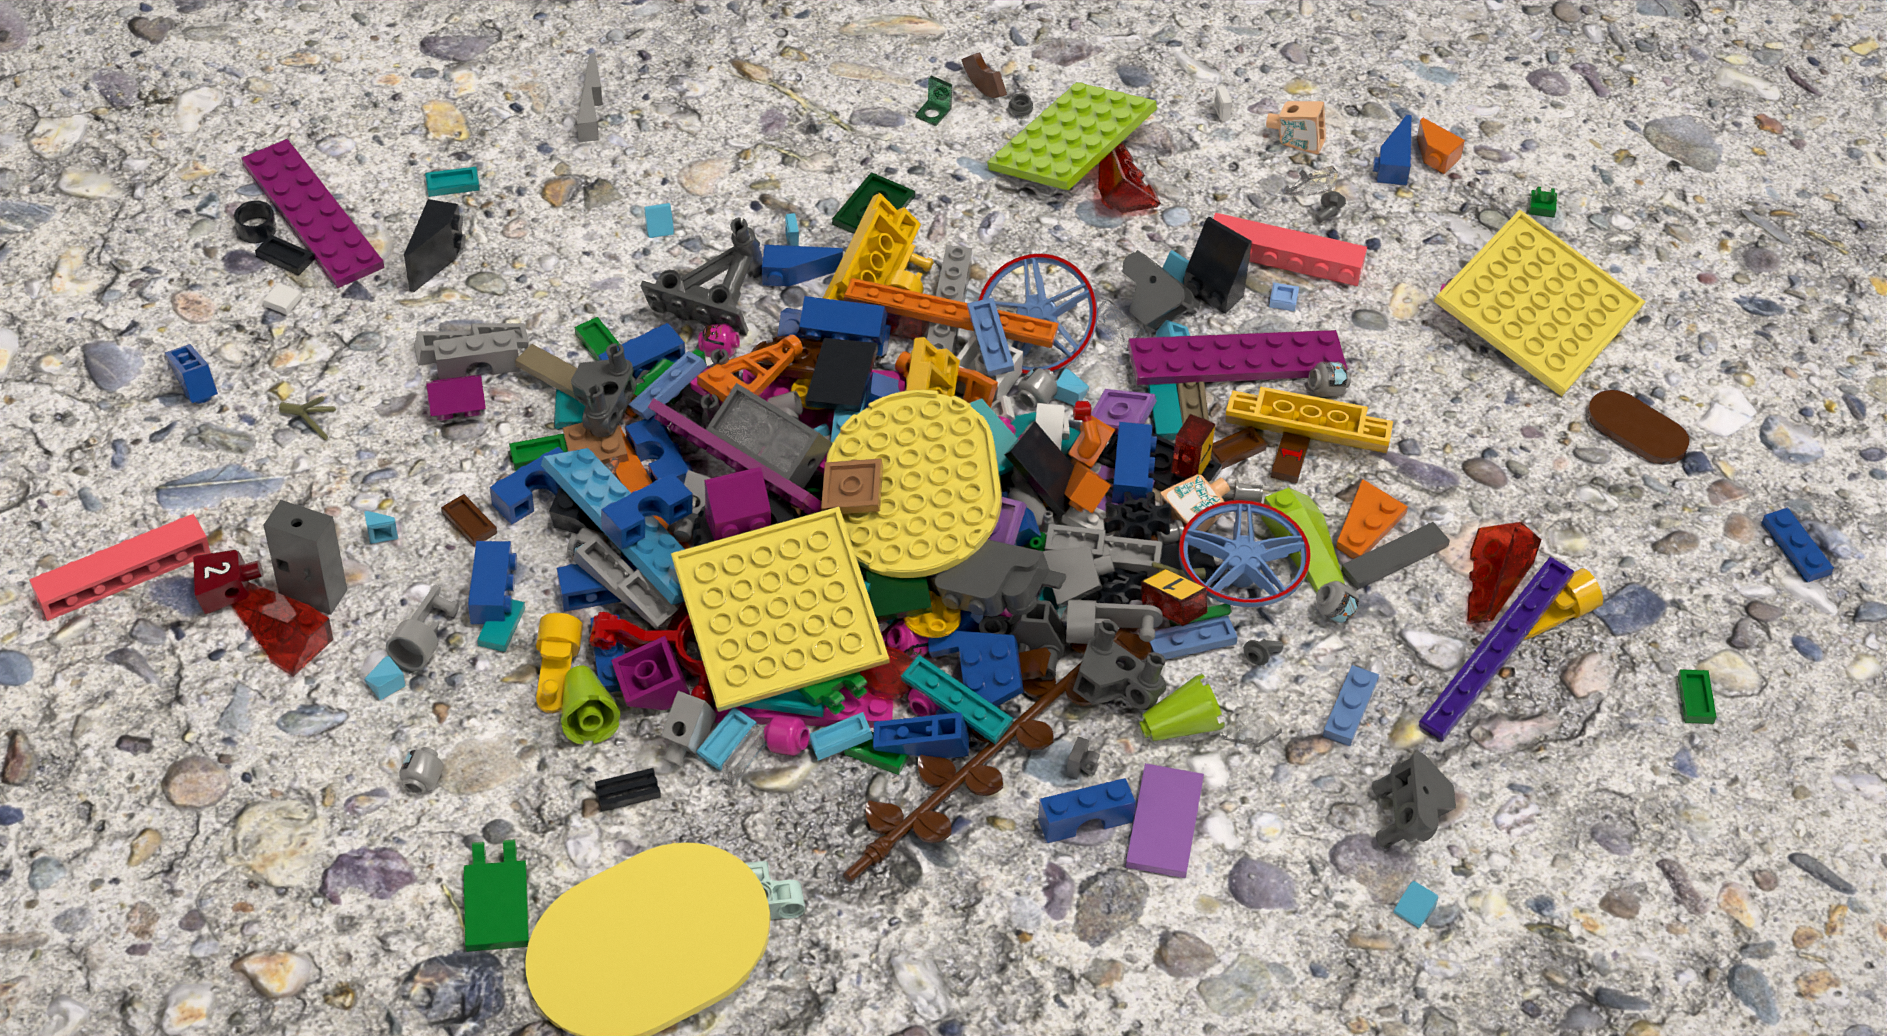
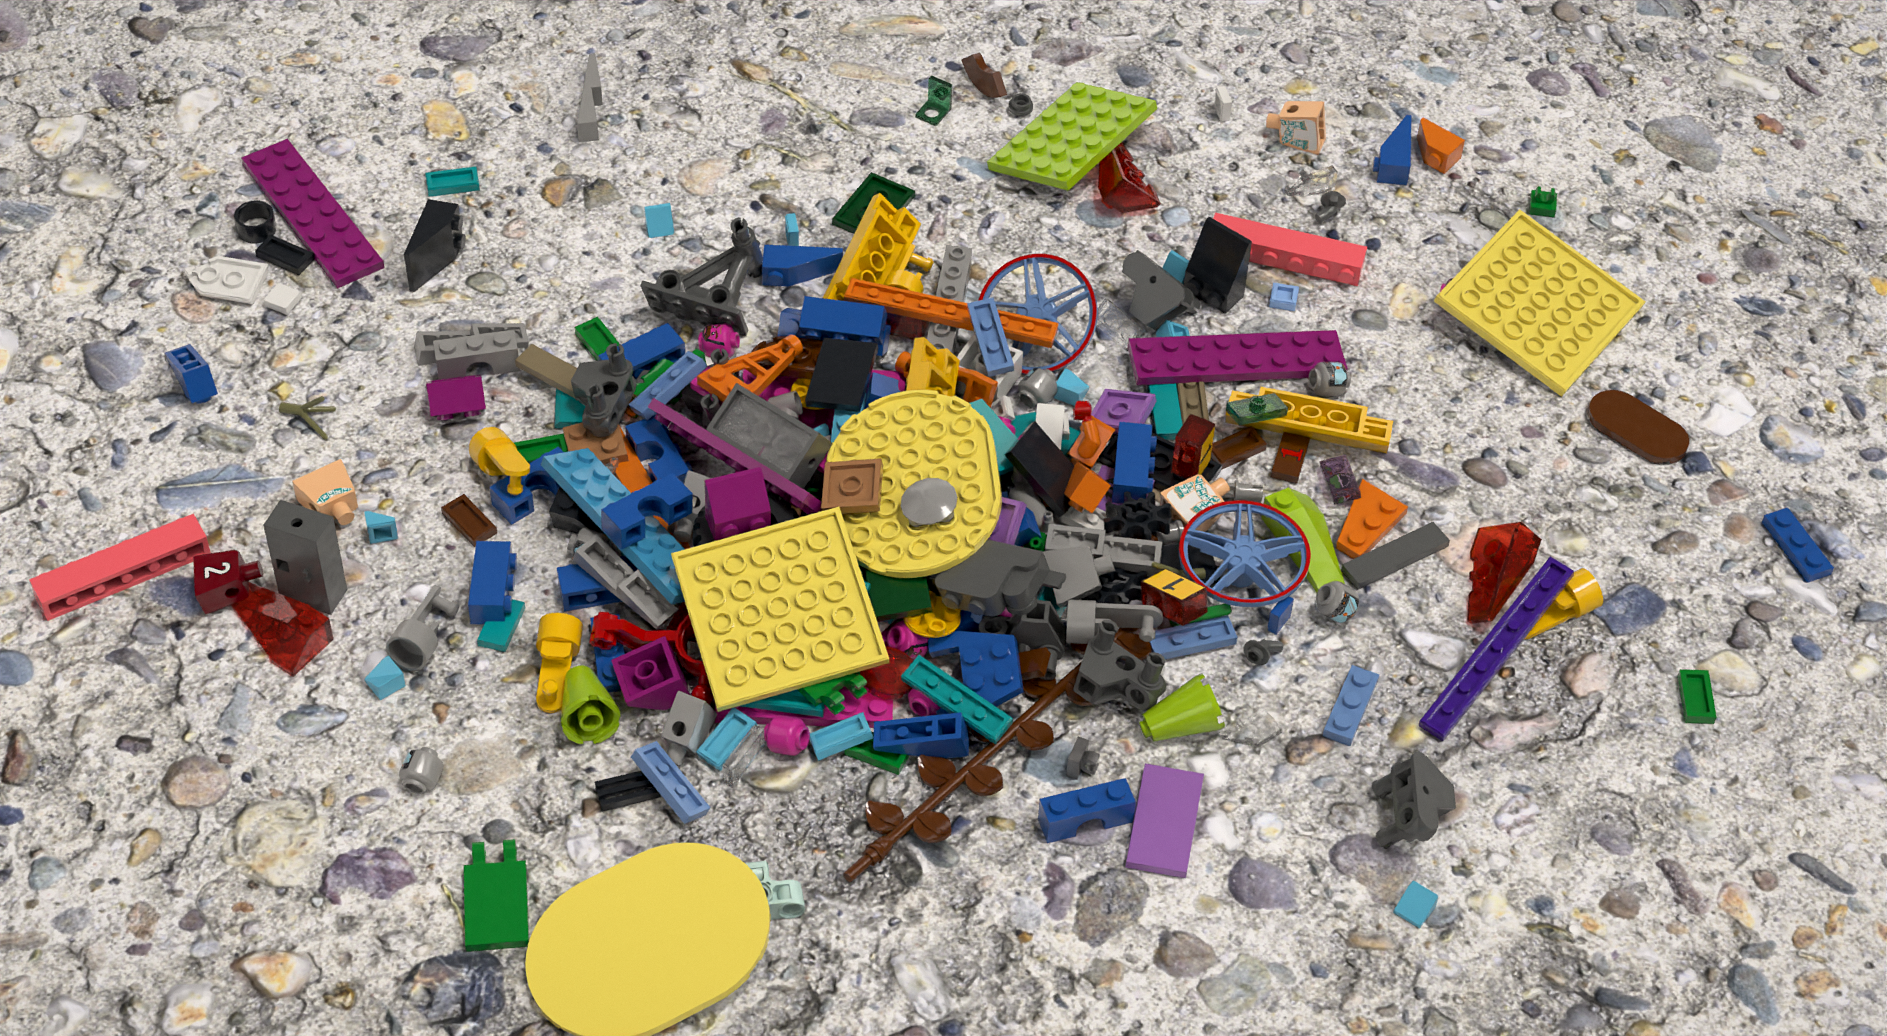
(228, 279): none -> white tile
(328, 492): none -> light nougat torso
(499, 456): none -> yellow piece
(670, 782): none -> medium blue plate
(929, 502): none -> light grey dish
(1256, 409): none -> clear green plate
(1280, 614): none -> blue tile
(1340, 479): none -> tile

